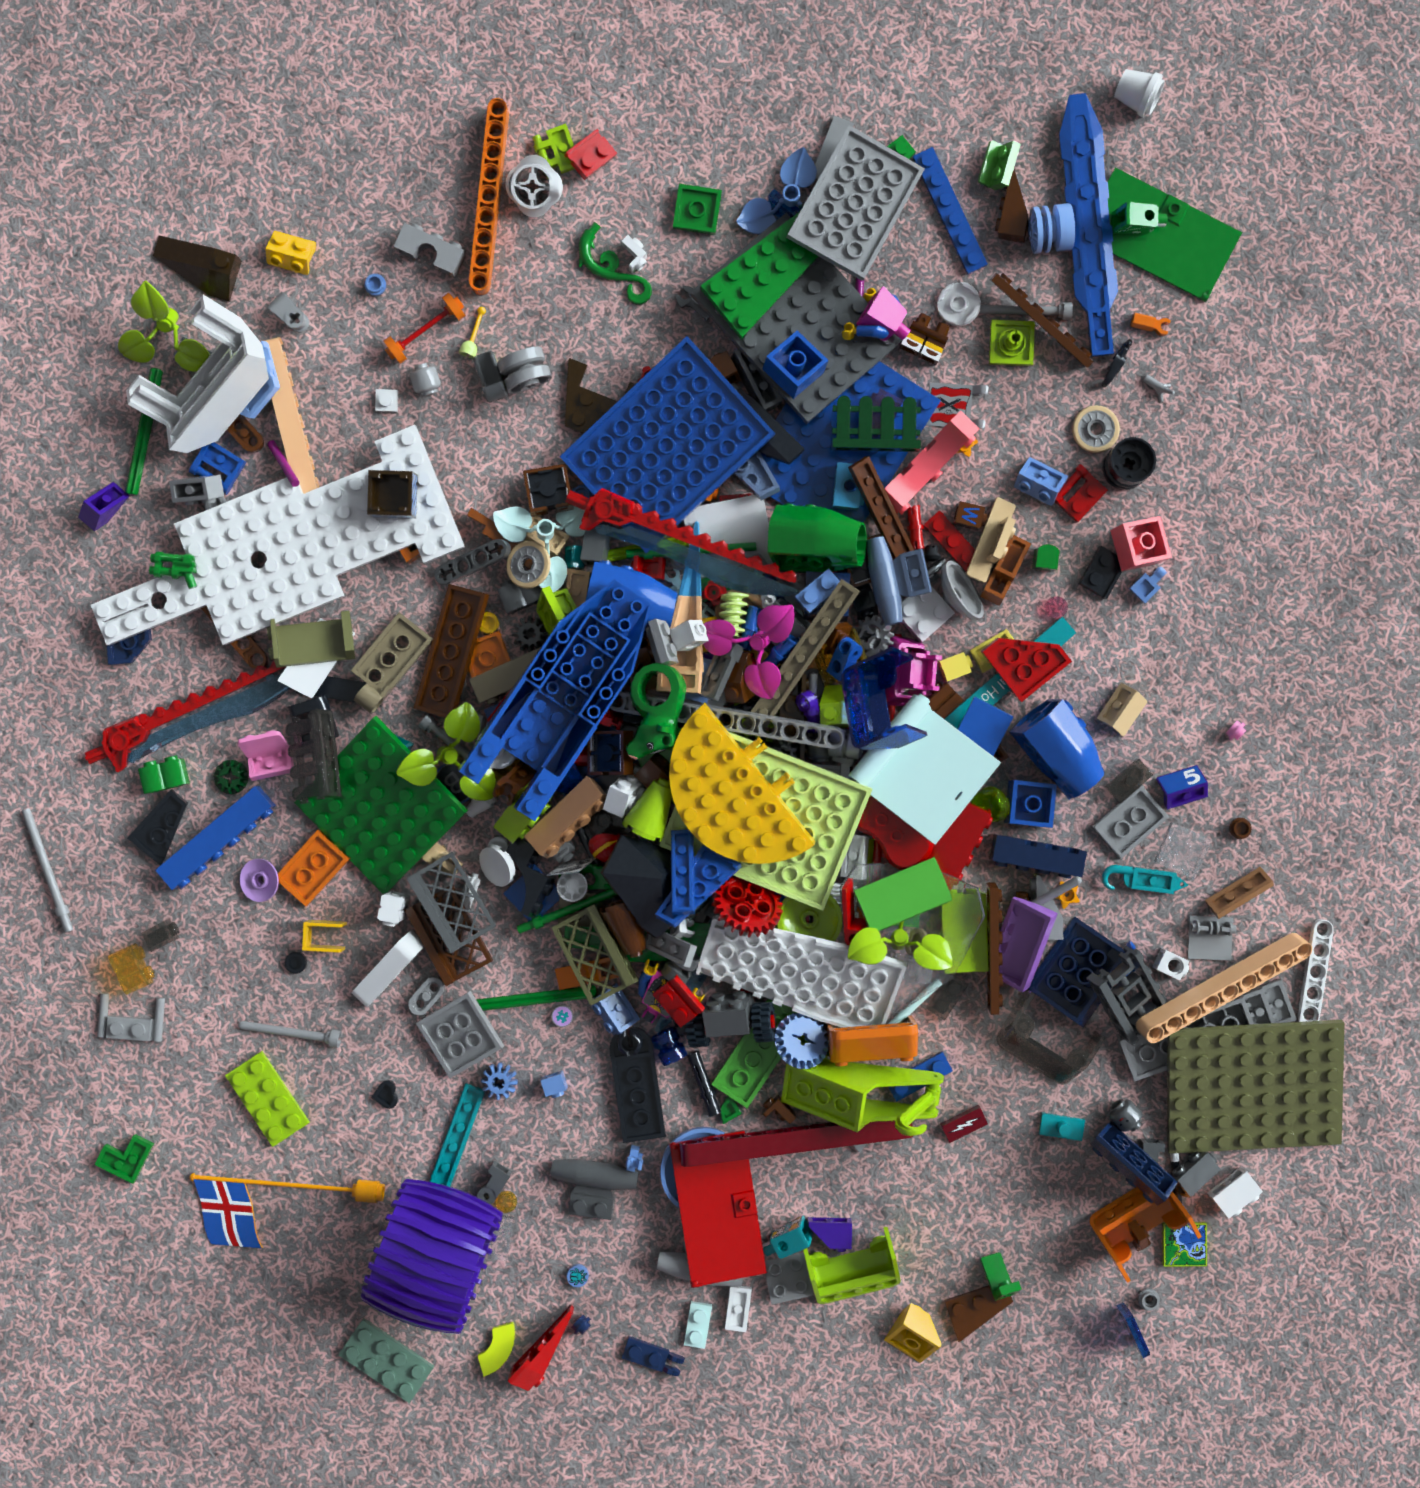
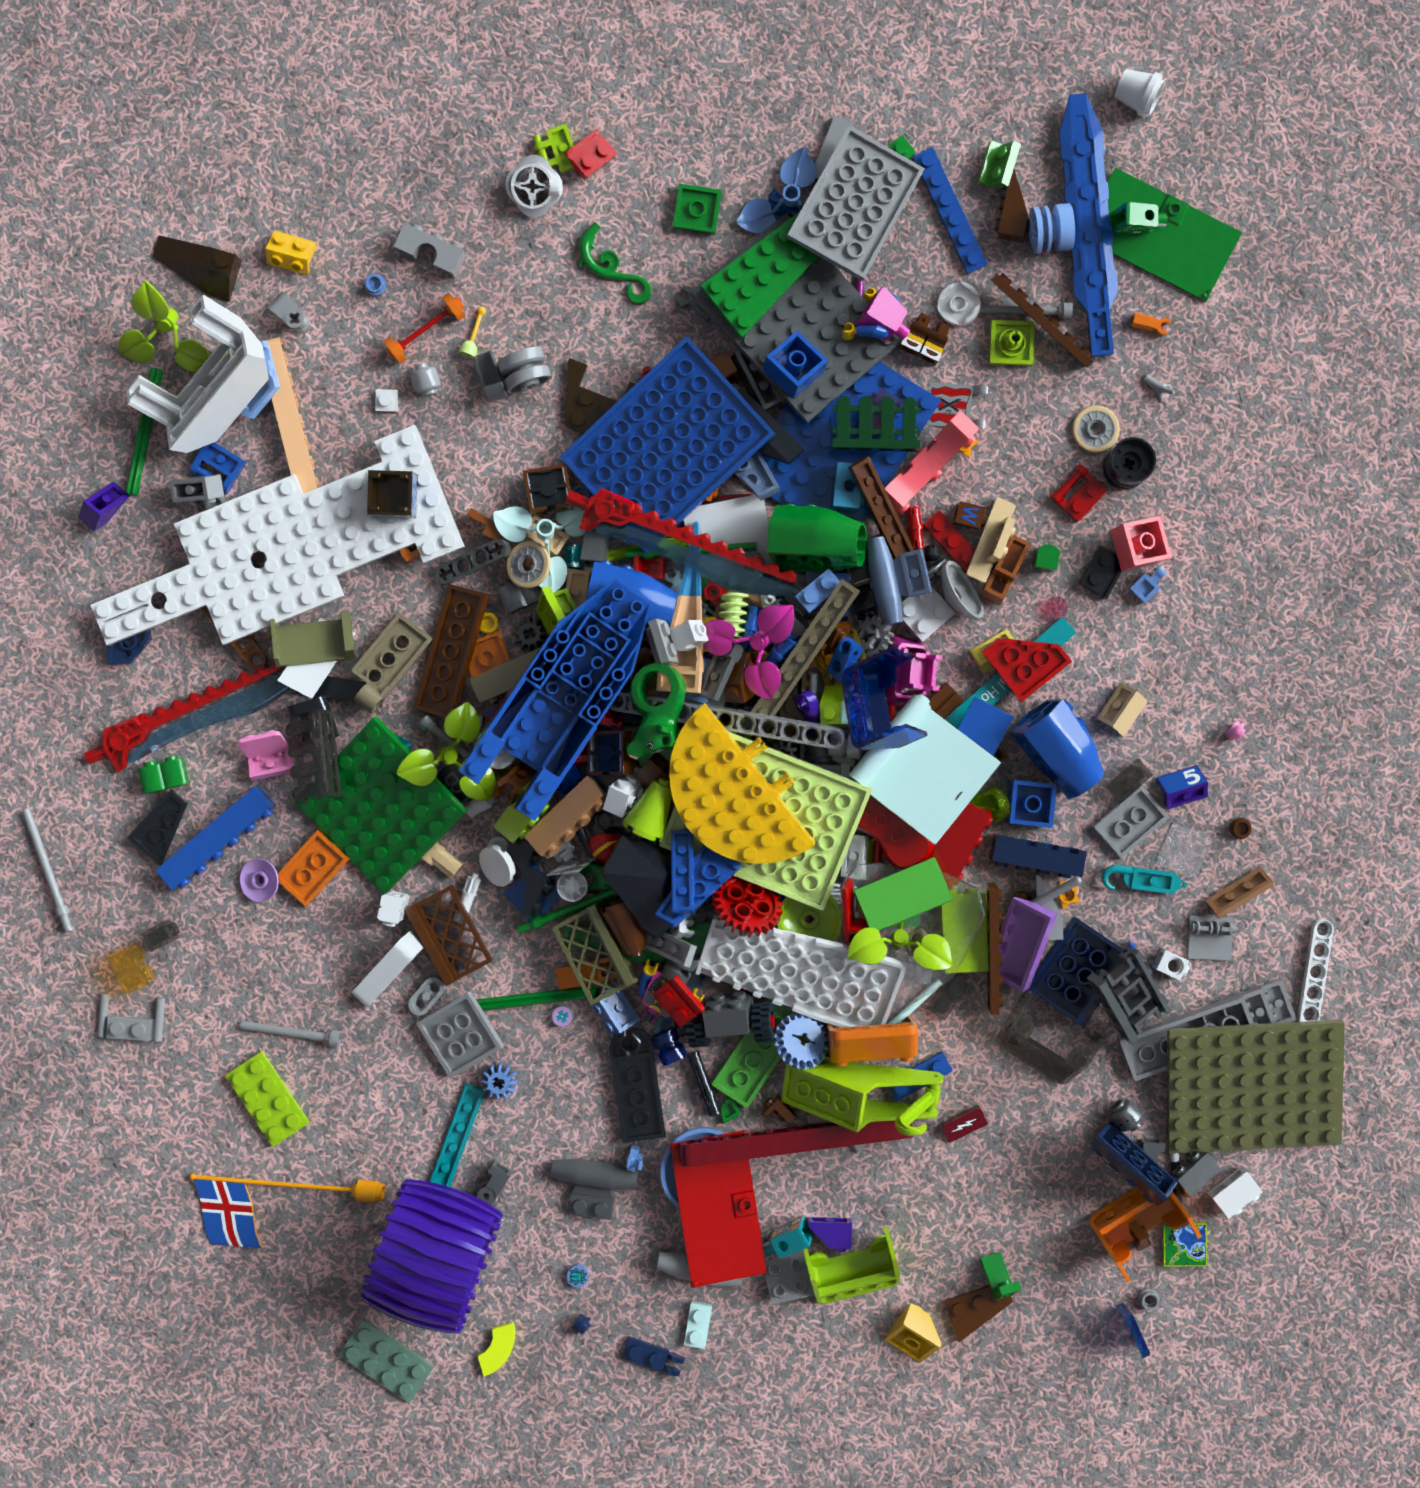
(128, 1163): green plate -> none
(181, 566): green piece -> none
(237, 769): dark green gear -> none
(245, 434): reddish brown plate -> none
(283, 463): magenta bar -> none
(295, 962): black tile -> none
(307, 936): yellow piece -> none
(386, 1095): black tile -> none
(434, 911): dark grey fence -> none
(487, 186): orange beam -> none
(506, 1201): clear yellow plate -> none
(532, 1365): red wedge -> none
(554, 1084): medium blue plate -> none
(635, 247): white bracket -> none
(738, 1308): white plate -> none
(955, 666): light yellow brick -> none
(1040, 481): medium blue bracket -> none
(1061, 1126): teal tile -> none
(1118, 362): black piece -> none
(1223, 987): light nougat beam -> none

